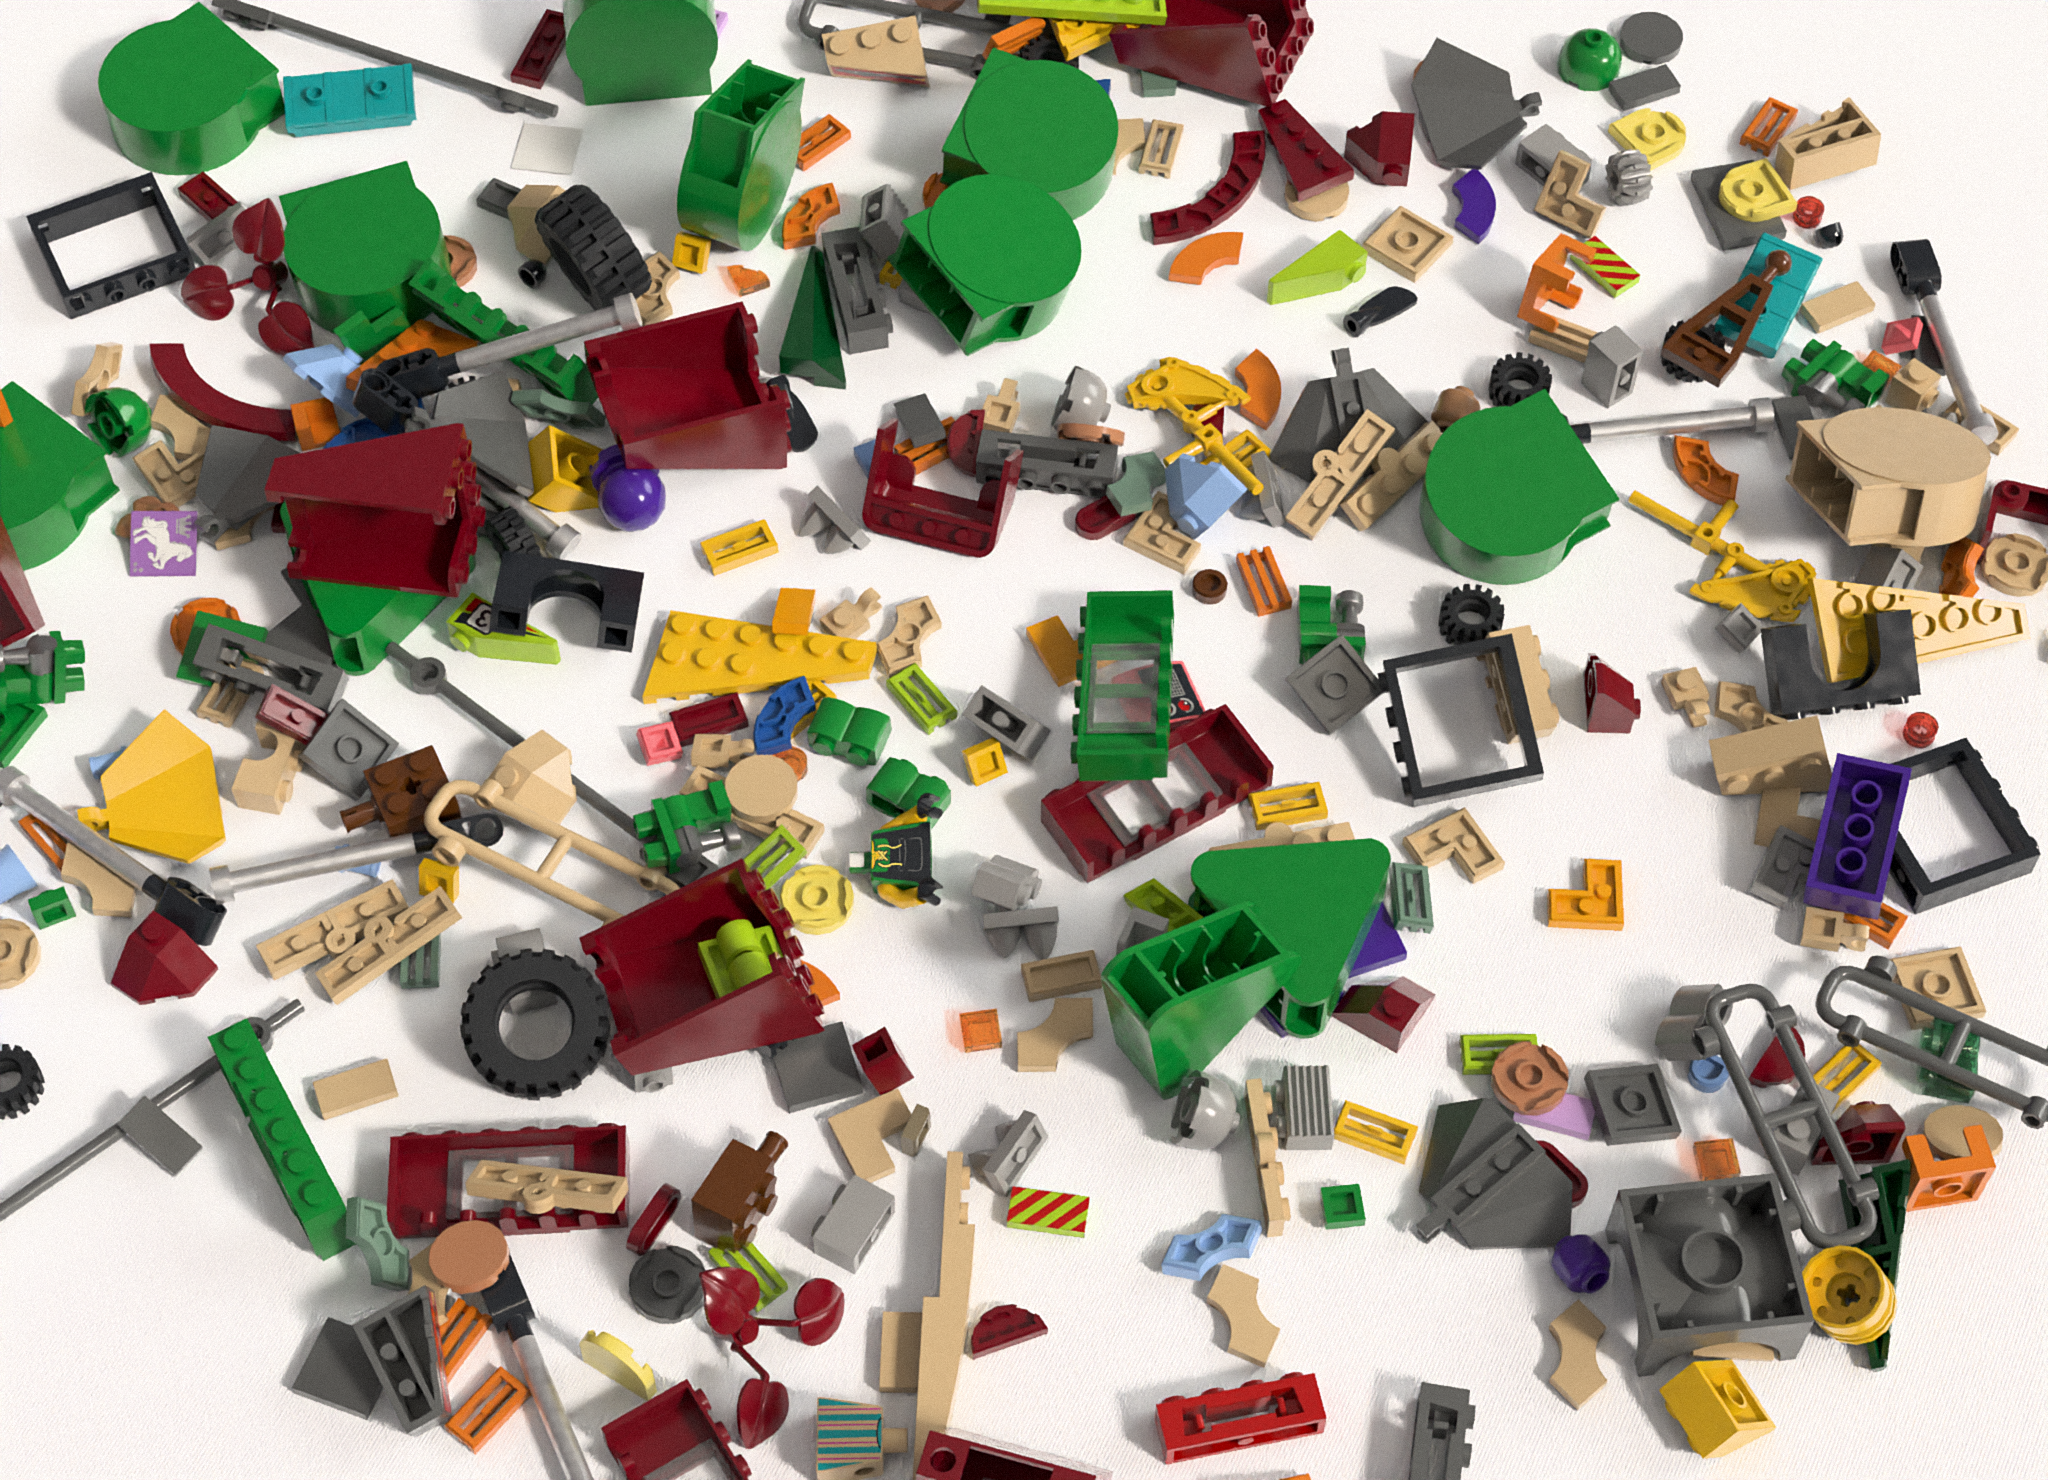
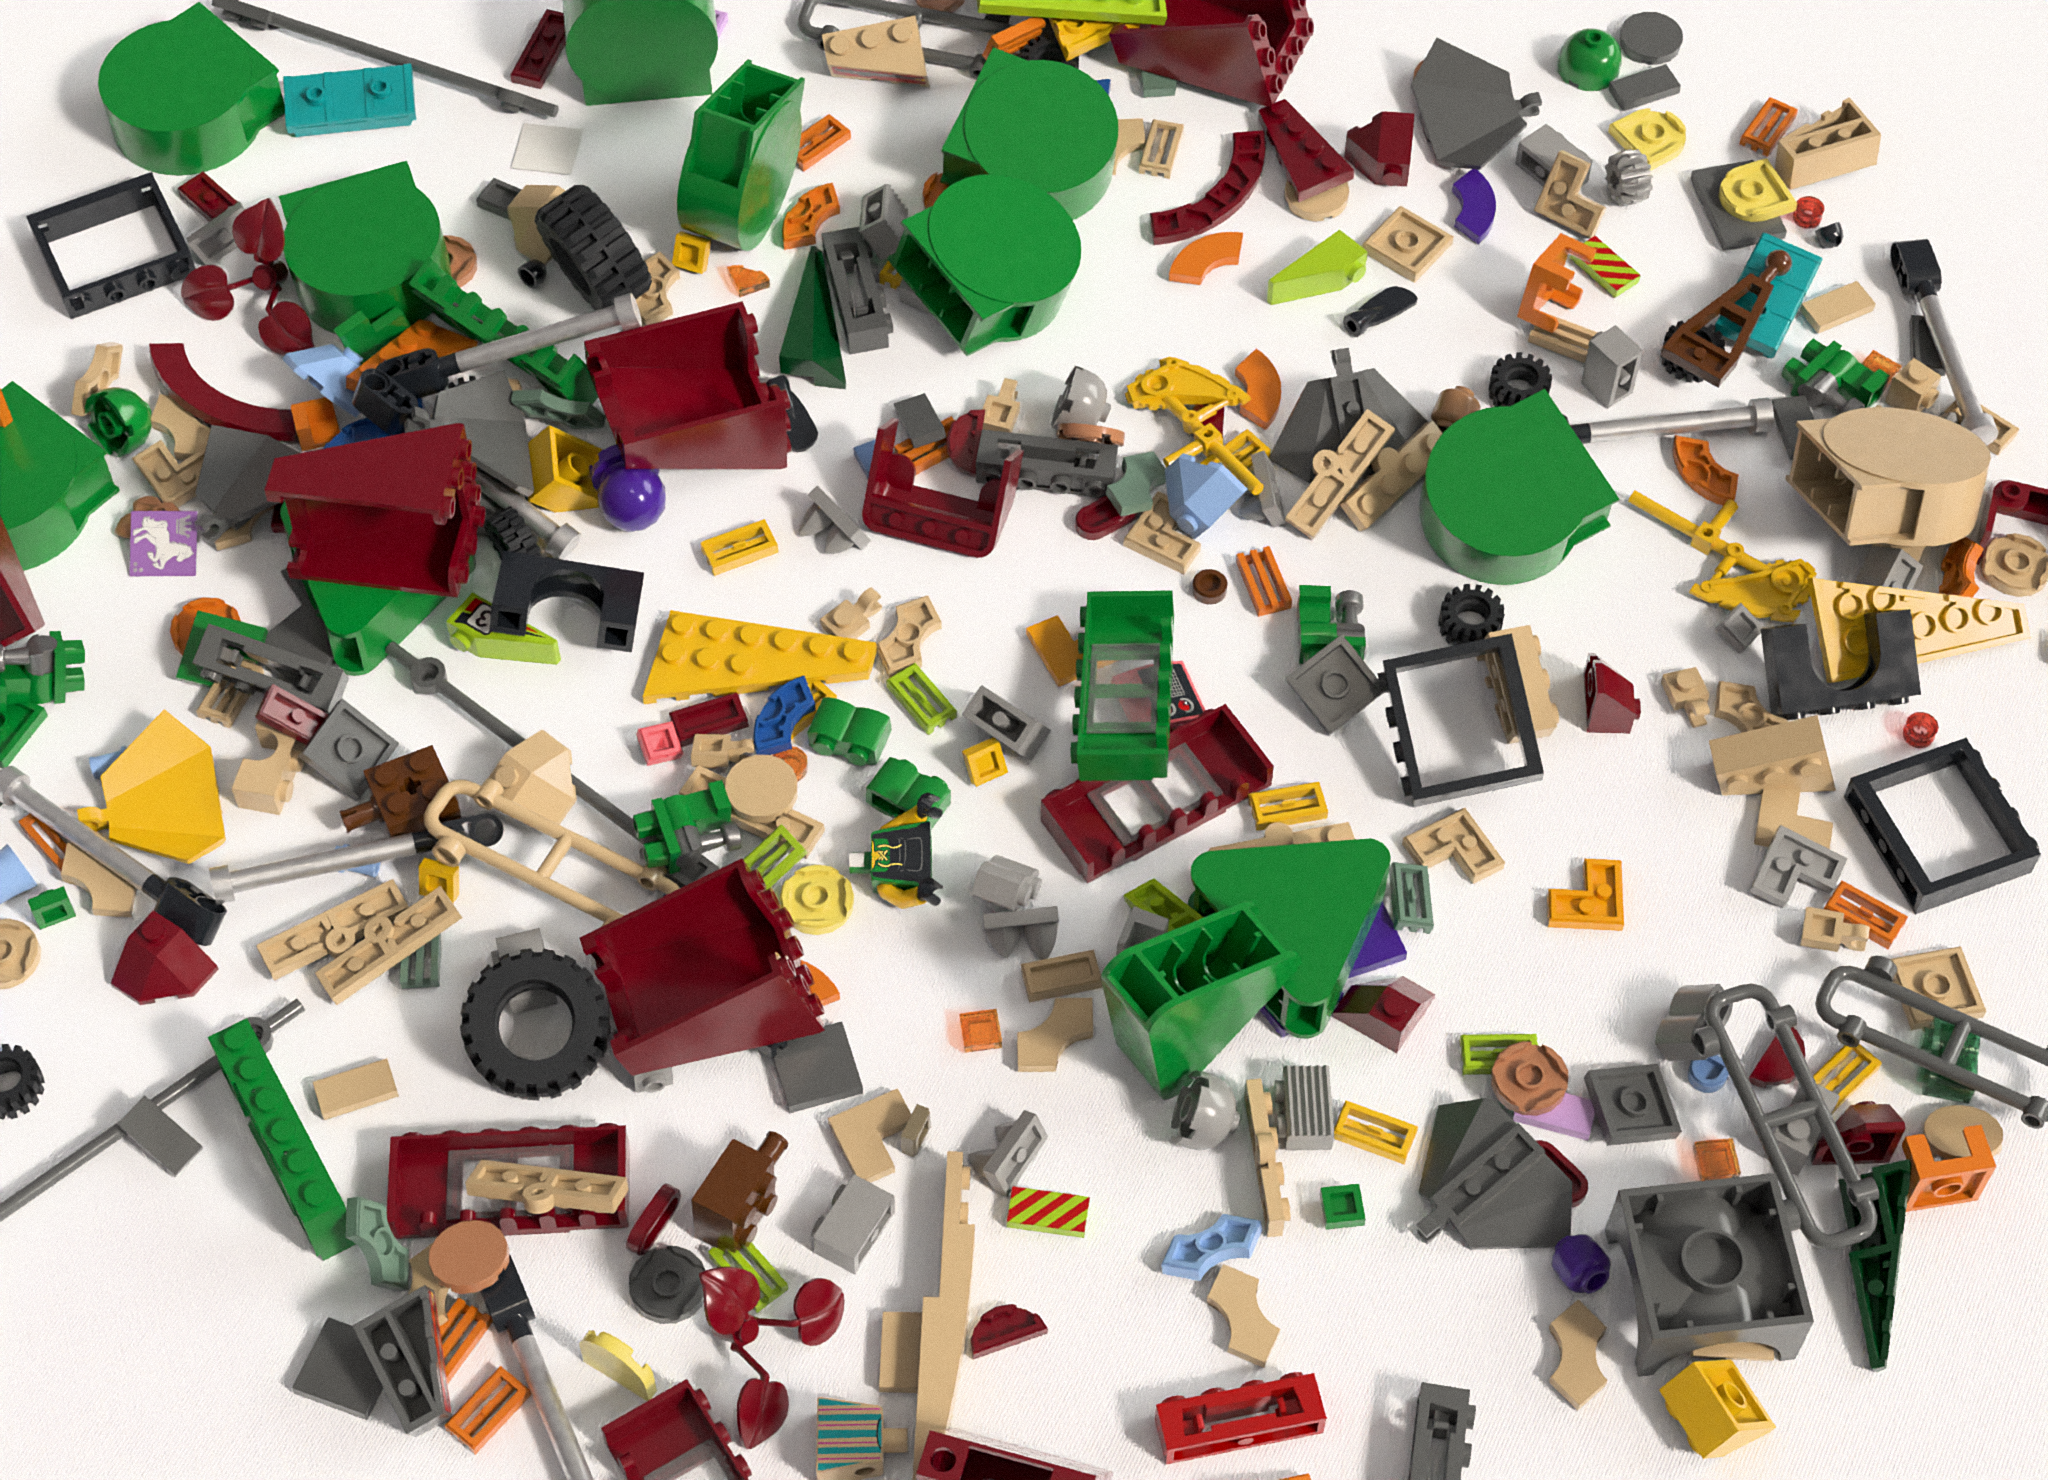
(737, 955): lime plate -> none
(793, 611): light orange tile -> none
(882, 1061): dark red brick -> none
(1841, 1274): yellow wheel -> none
(1857, 836): dark purple brick -> none
(1902, 335): coral tile -> none

